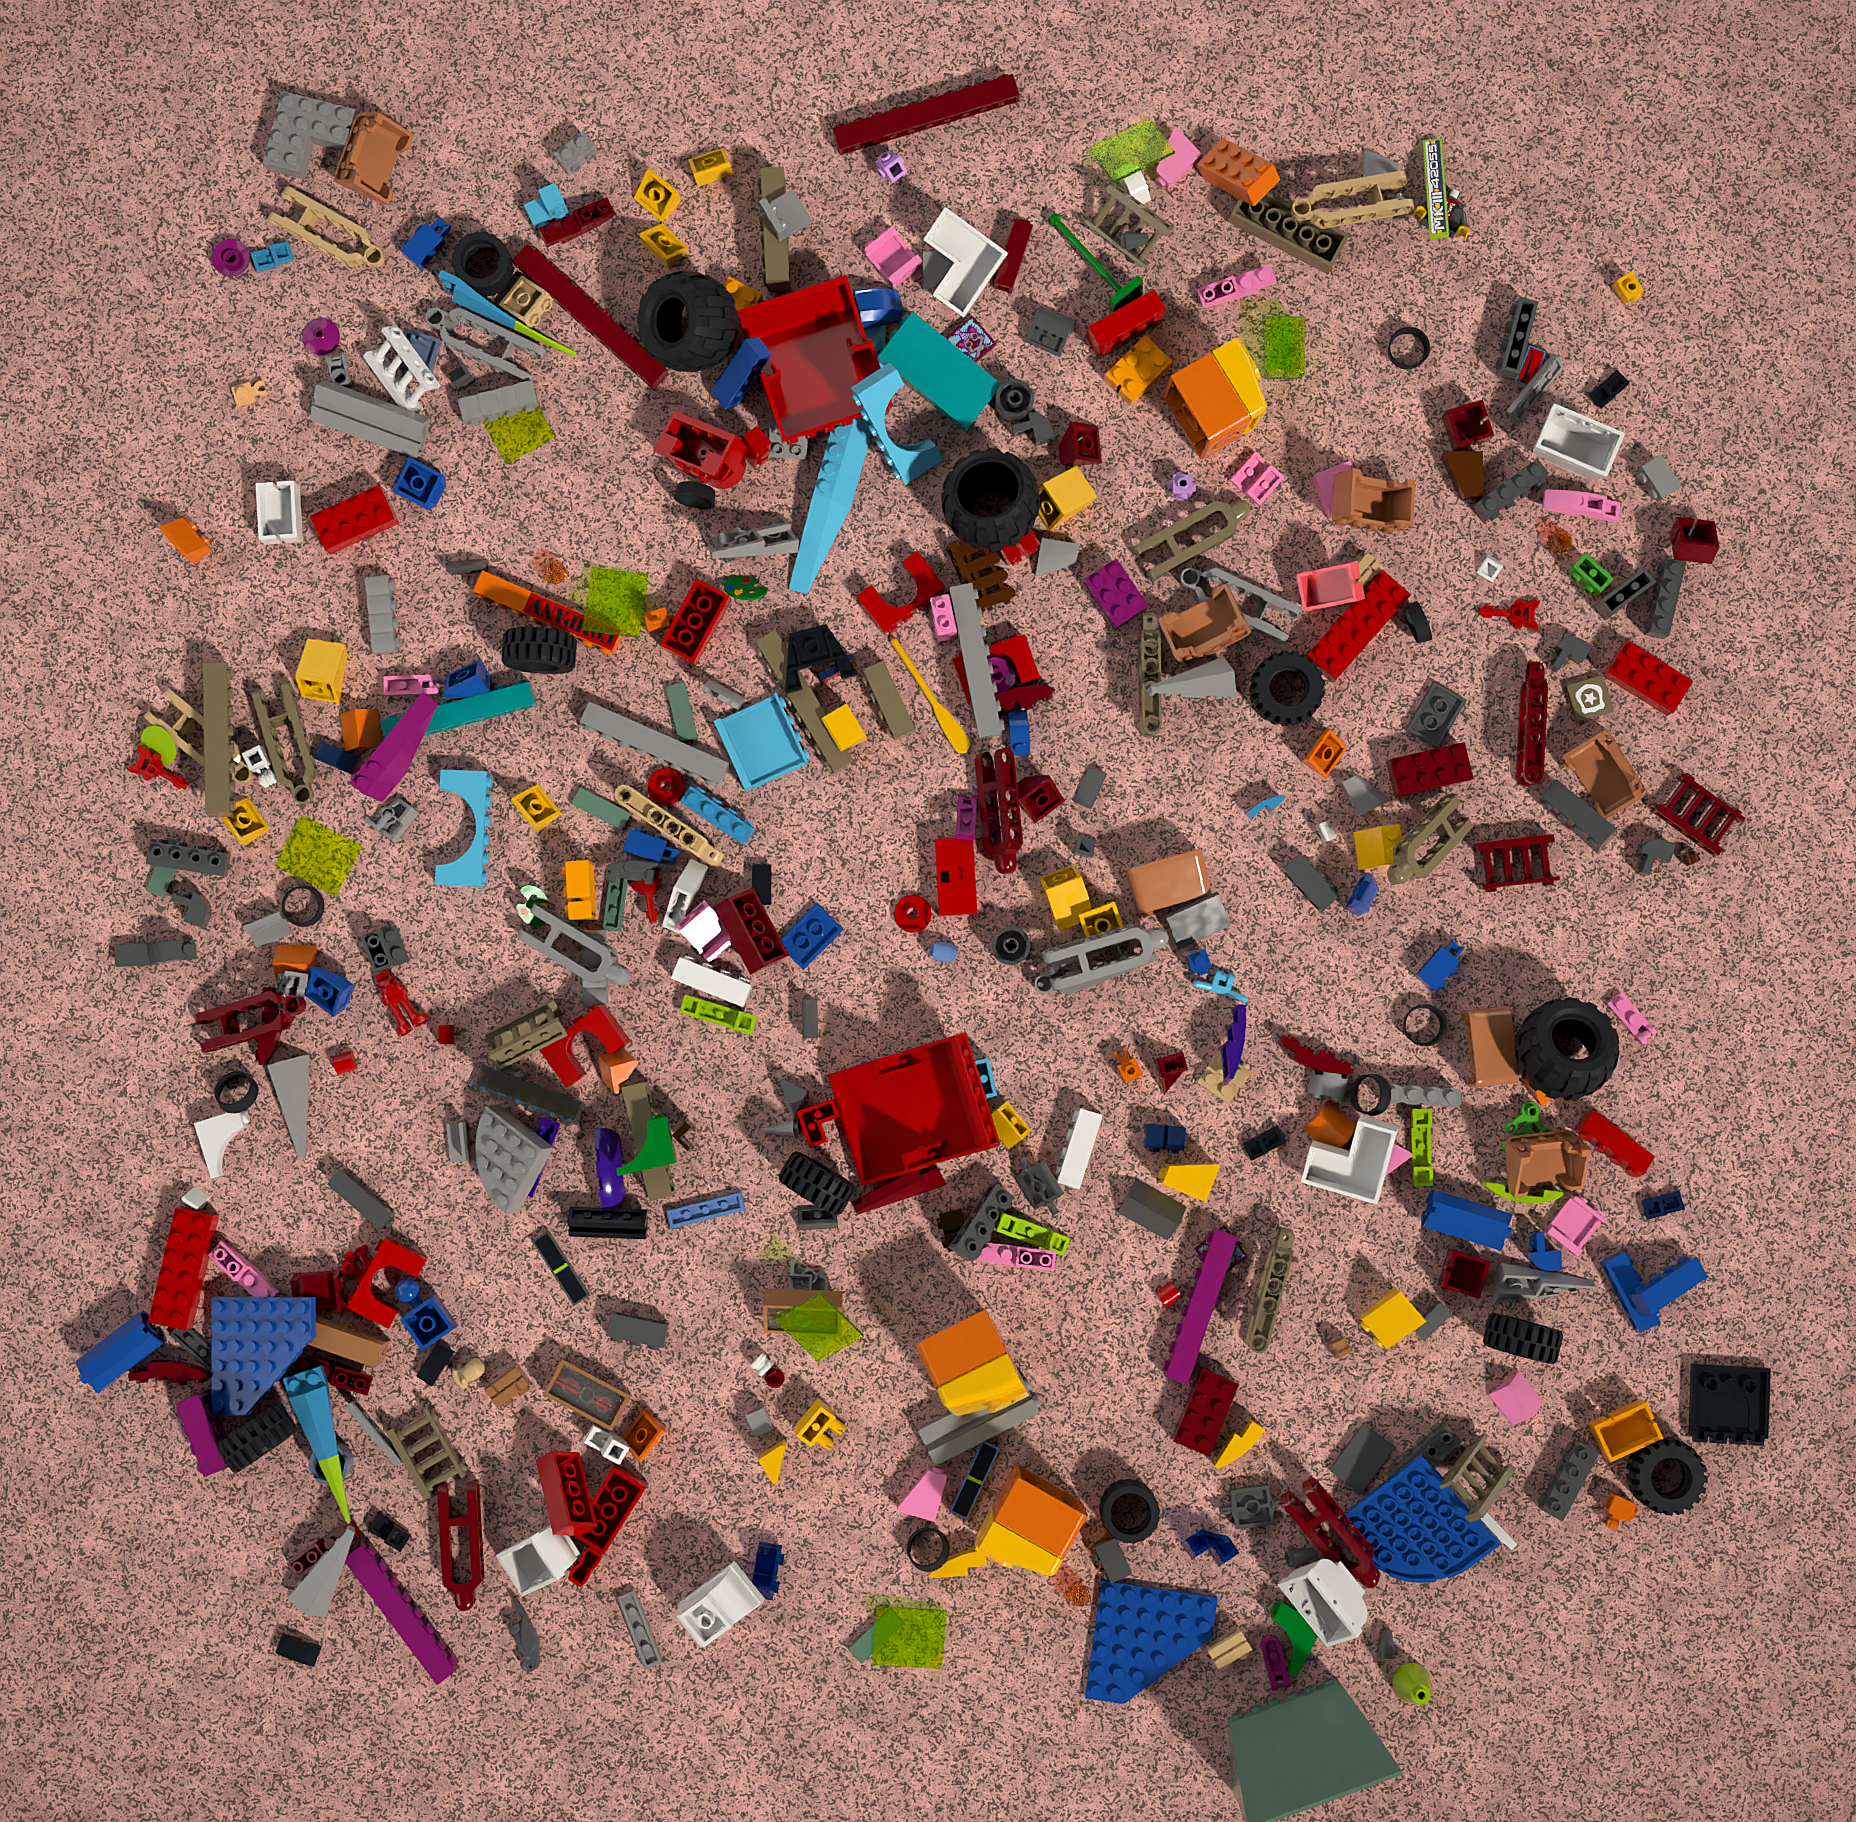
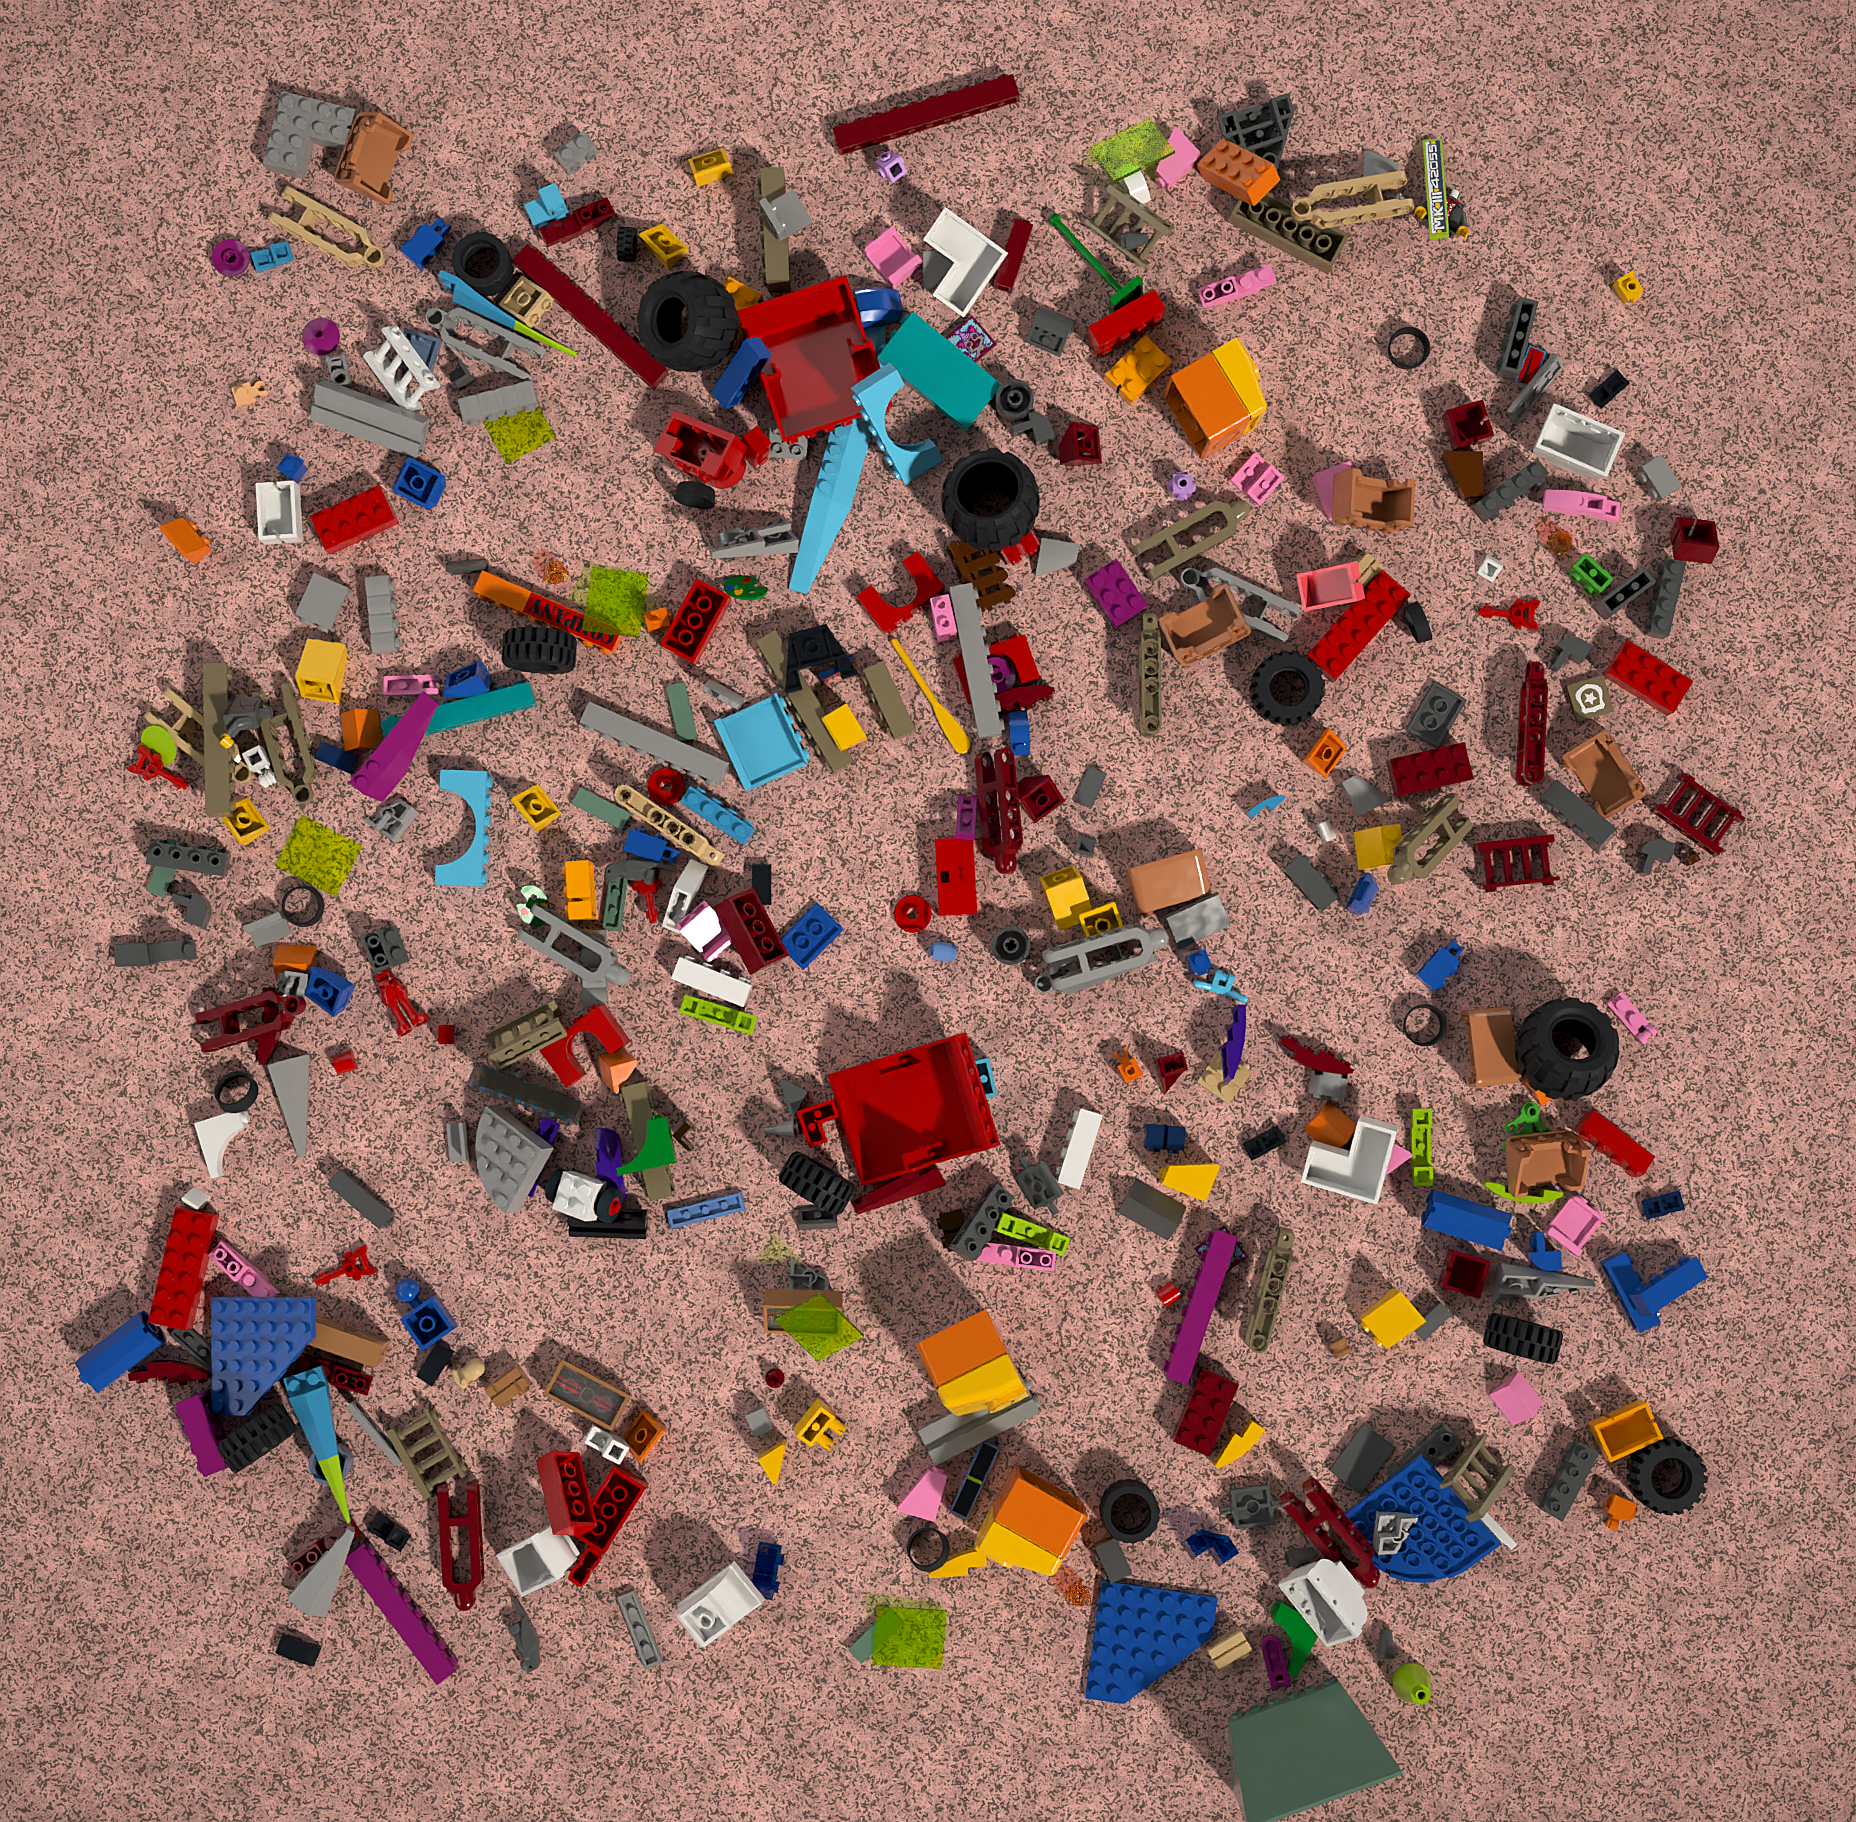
(243, 714): none -> dark grey torso
(292, 467): none -> blue brick
(322, 602): none -> light grey panel
(324, 1285): dark red panel -> none
(364, 1299): red arch -> none
(561, 1268): black tile -> none
(583, 1196): none -> white brick
(626, 244): none -> black tyre
(637, 1330): dark grey brick -> none
(657, 195): yellow slope -> none
(762, 1364): white wheel -> none
(810, 1018): dark grey slope -> none
(1009, 1125): yellow brick -> none
(1064, 497): yellow slope -> none
(1210, 679): light grey wedge -> none
(1260, 128): none -> dark grey wedge
(1284, 347): clear neon green piece -> none
(1385, 1094): black tyre -> none
(1390, 1531): none -> light grey slope
(1425, 1095): light grey brick -> none
(1729, 1404): black hinge -> none

